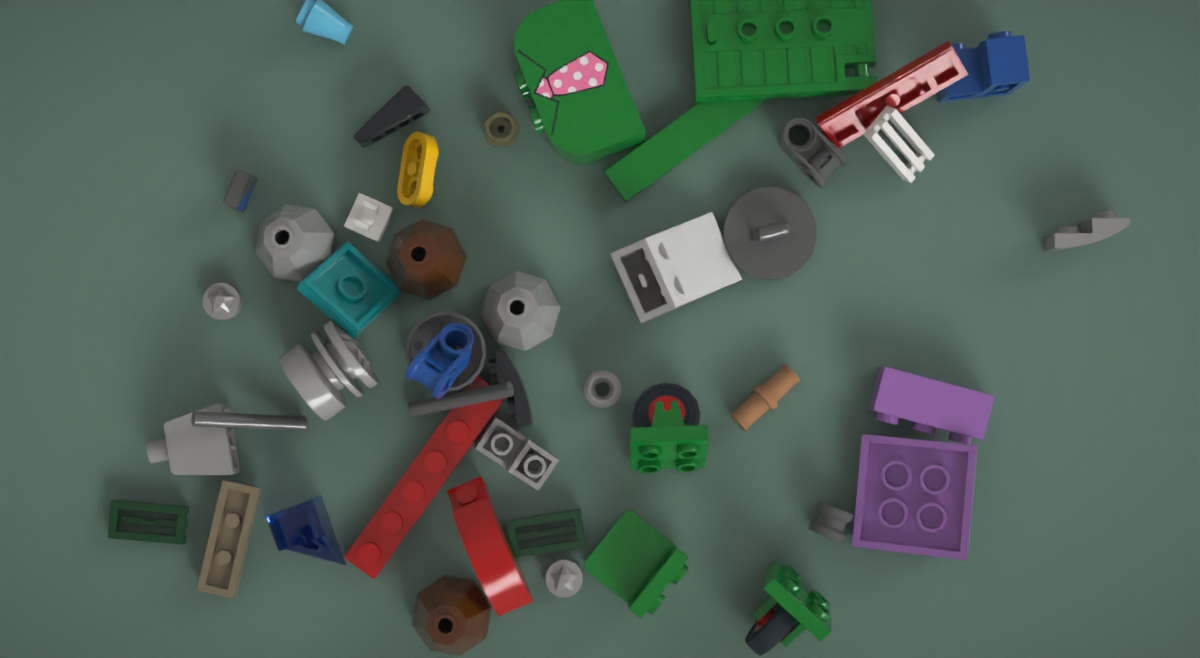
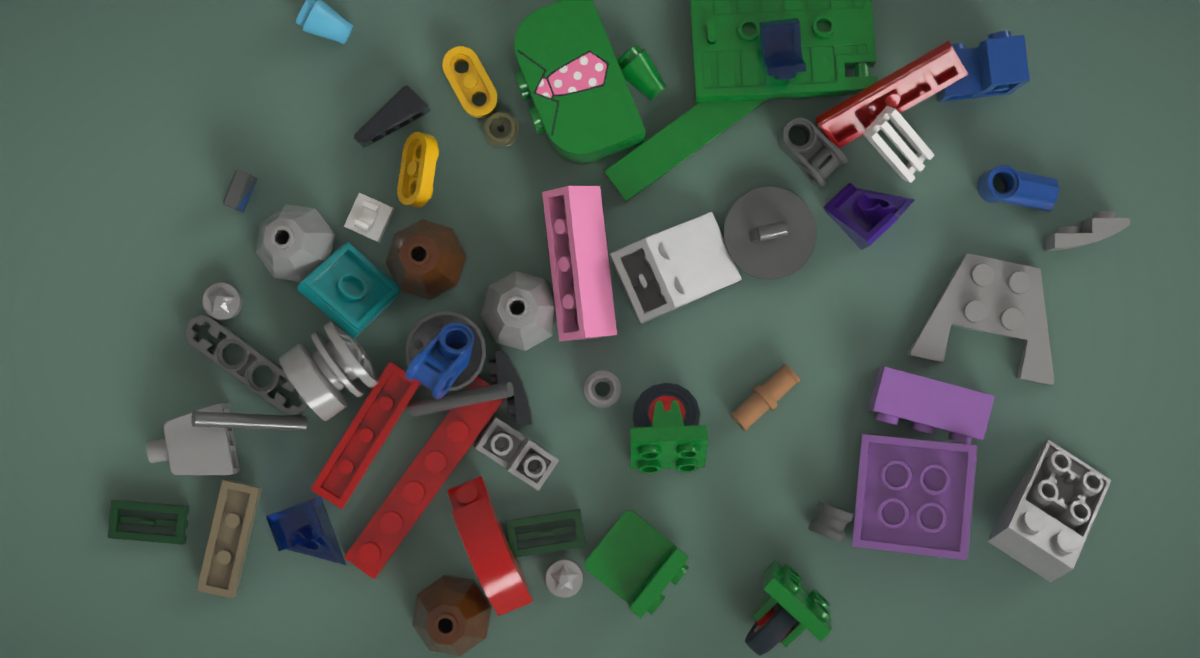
(246, 368): none -> dark grey beam
(365, 436): none -> red plate
(470, 83): none -> yellow plate
(581, 259): none -> bright pink brick
(641, 72): none -> green cone
(782, 48): none -> clear blue bracket
(865, 213): none -> dark purple slope
(995, 300): none -> light grey wing
(1020, 188): none -> blue piece
(1050, 513): none -> light grey slope

